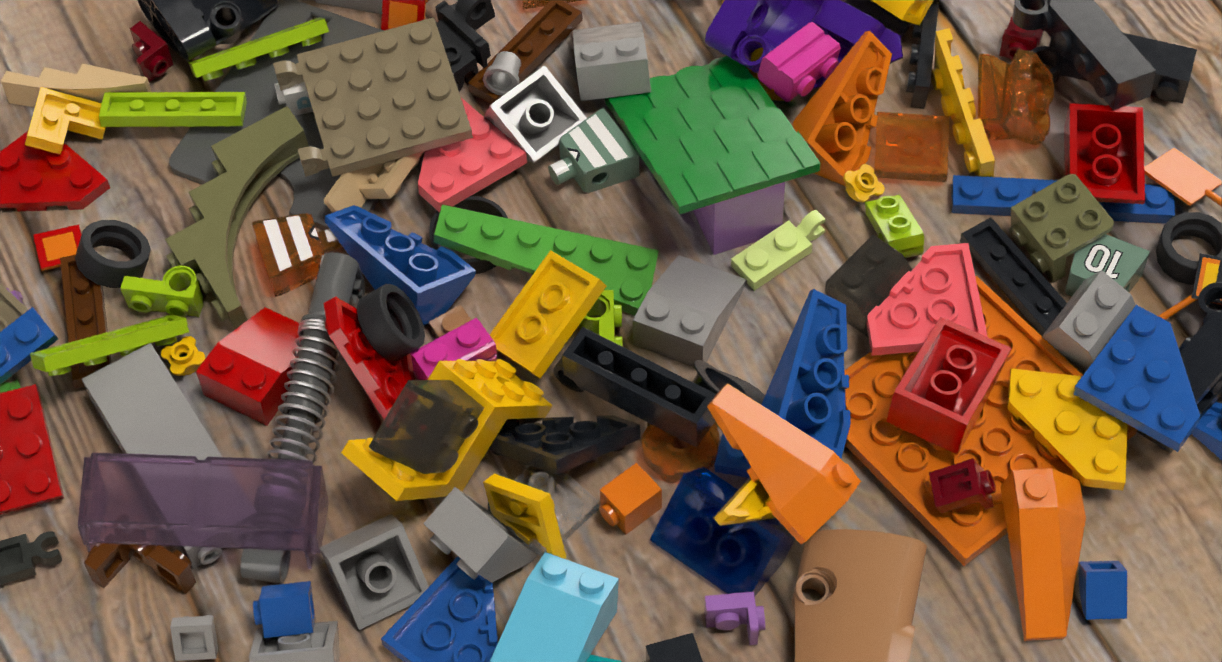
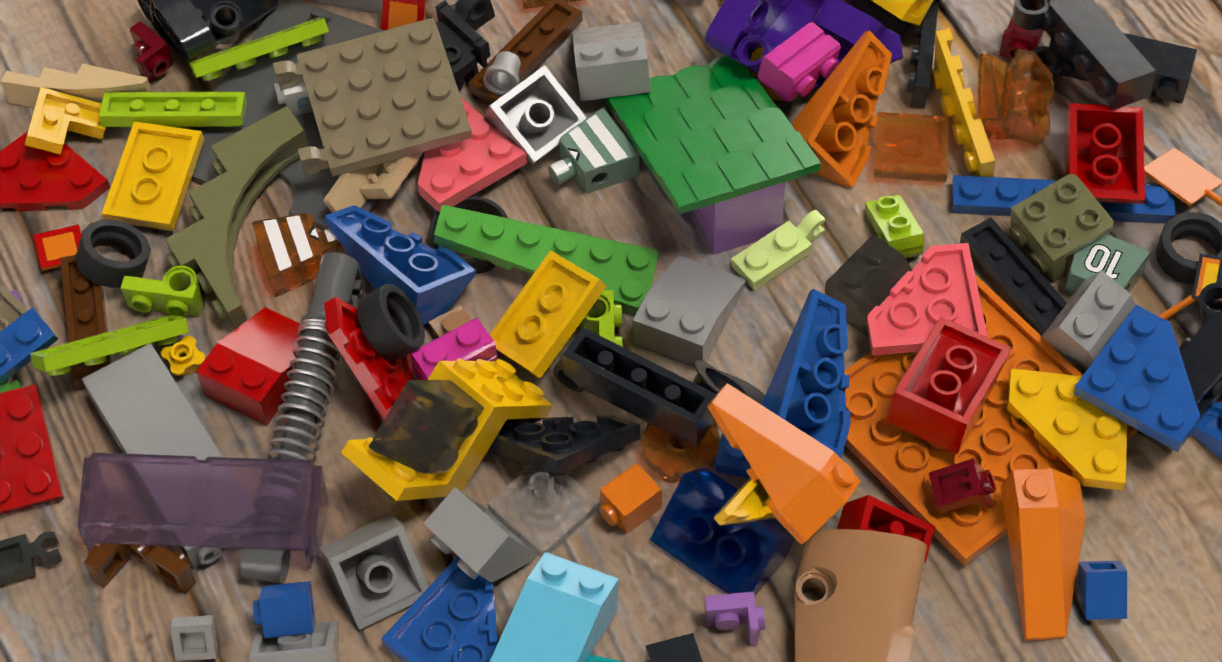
(153, 176): none -> yellow plate
(526, 512): yellow wing -> none
(857, 189): yellow plate -> none
(876, 515): none -> red slope

